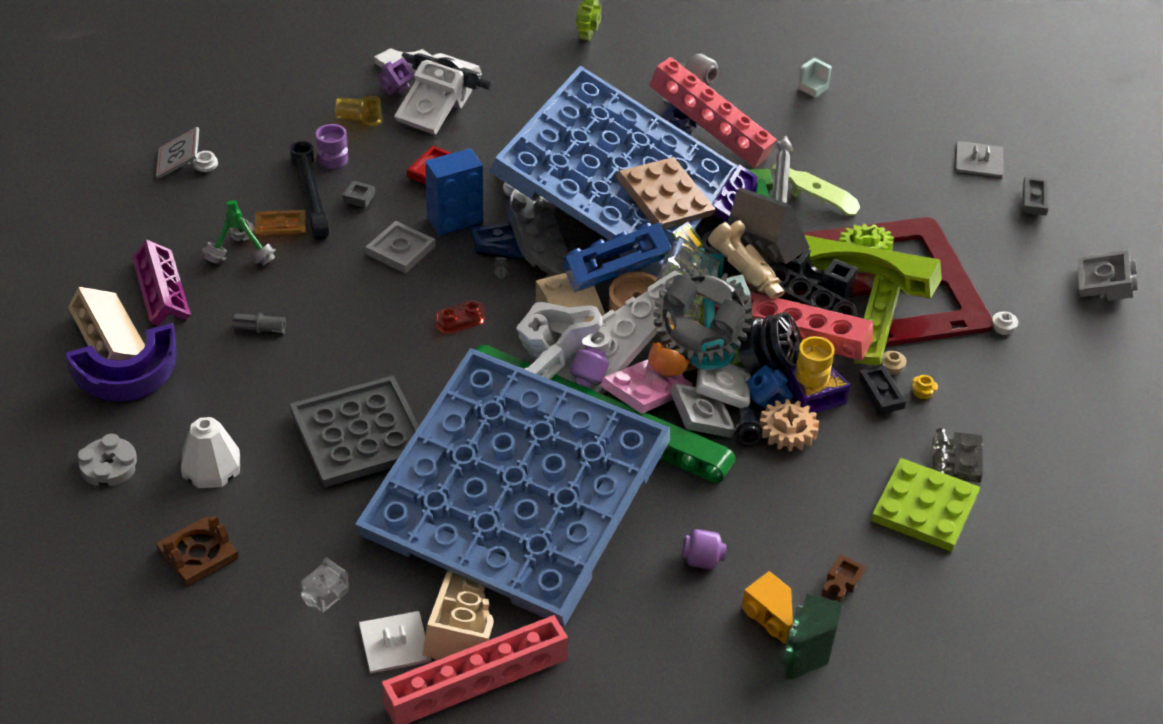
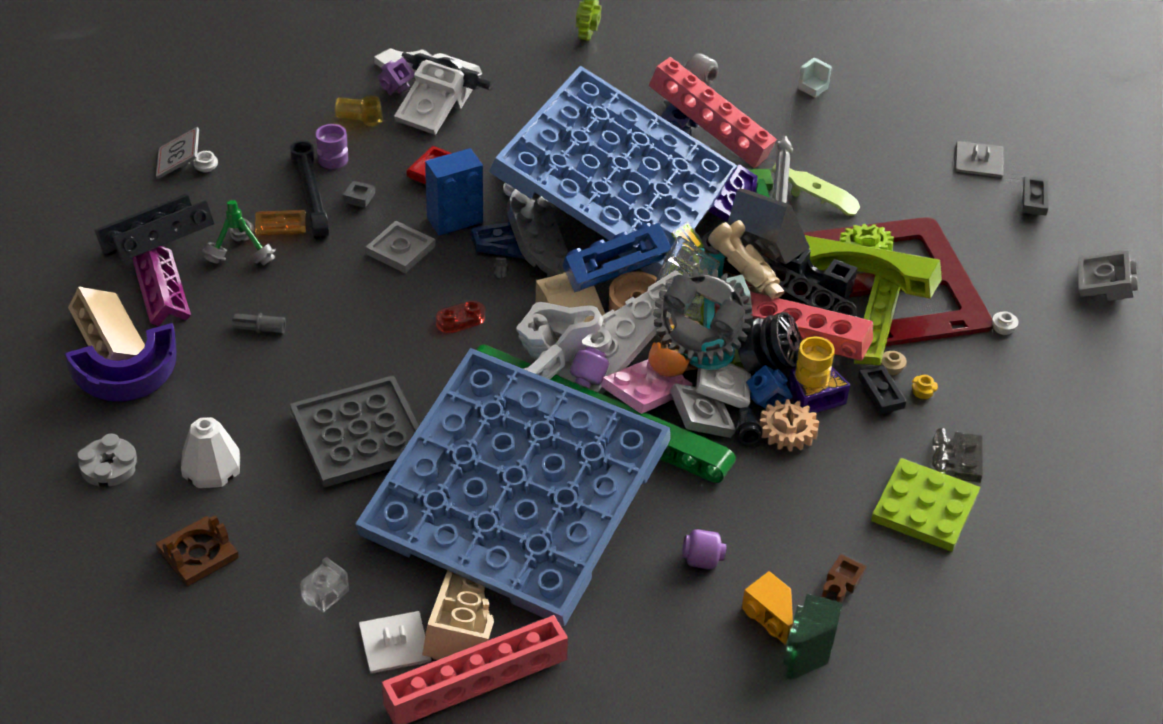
(154, 227): none -> black fence
(665, 193): plate -> none

